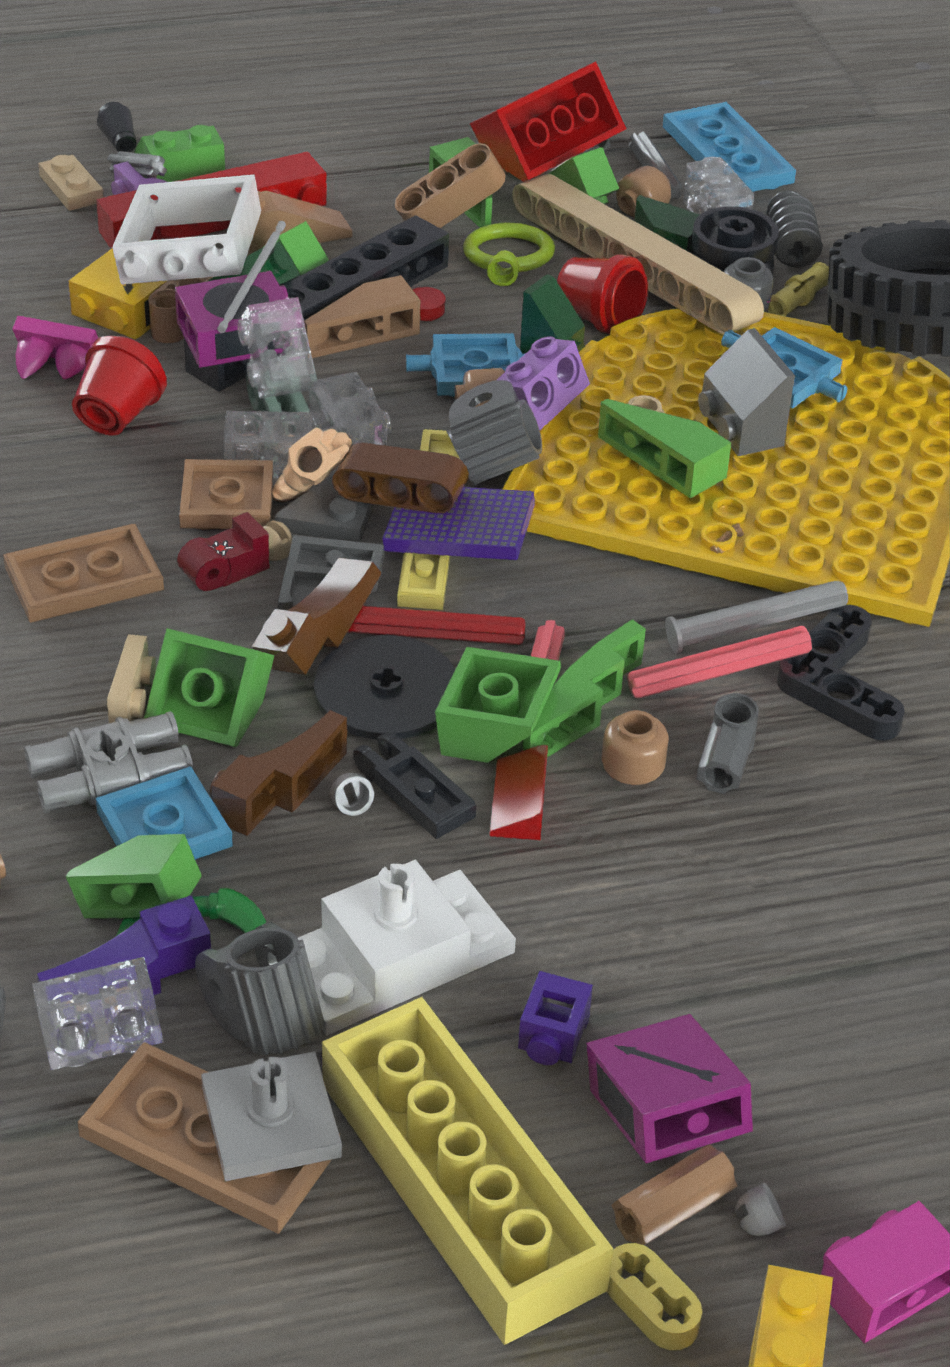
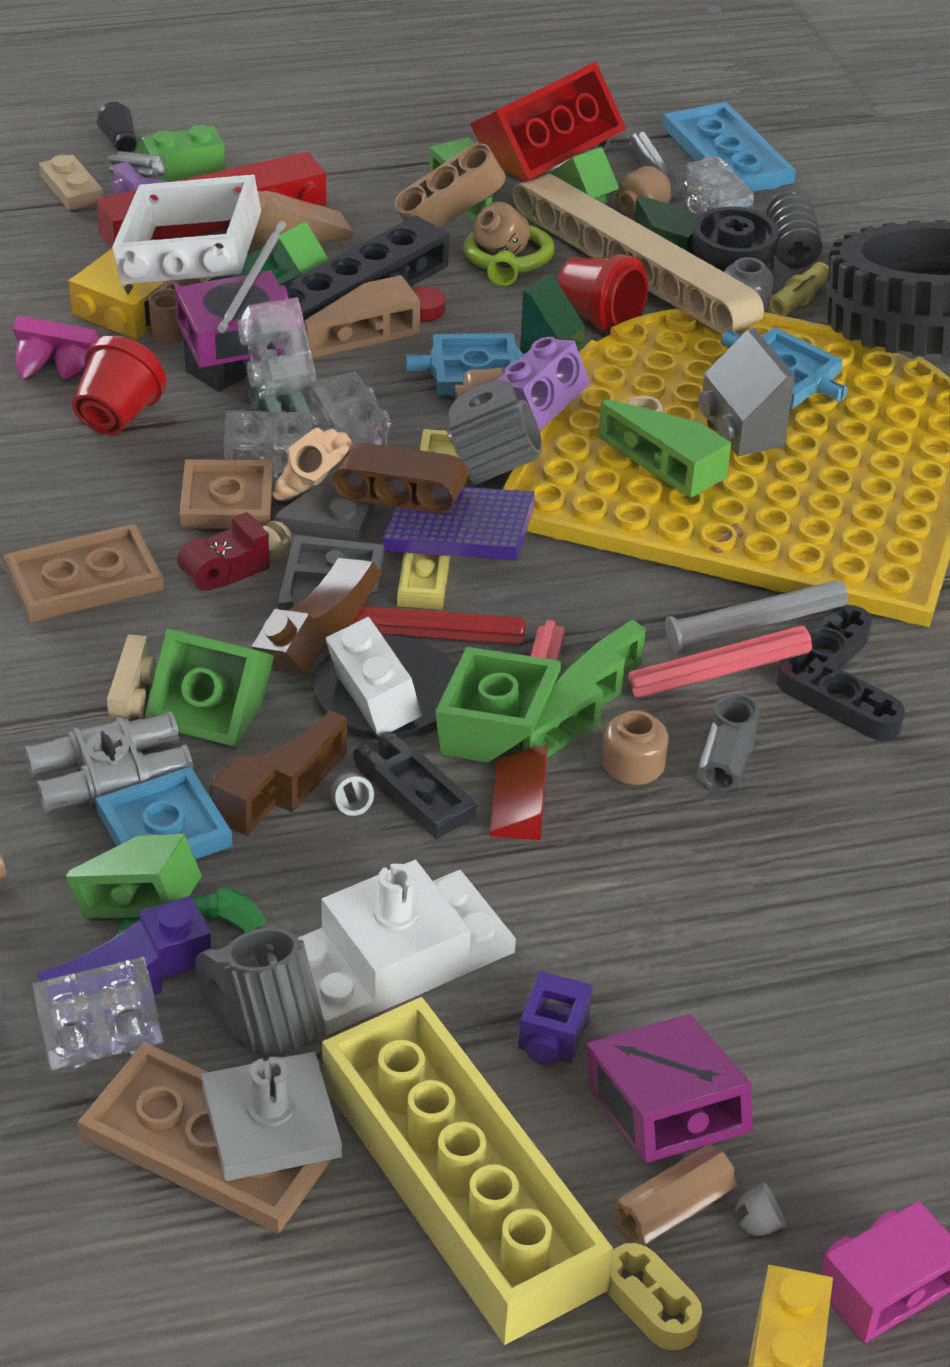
(373, 676): none -> white brick
(501, 228): none -> medium nougat head

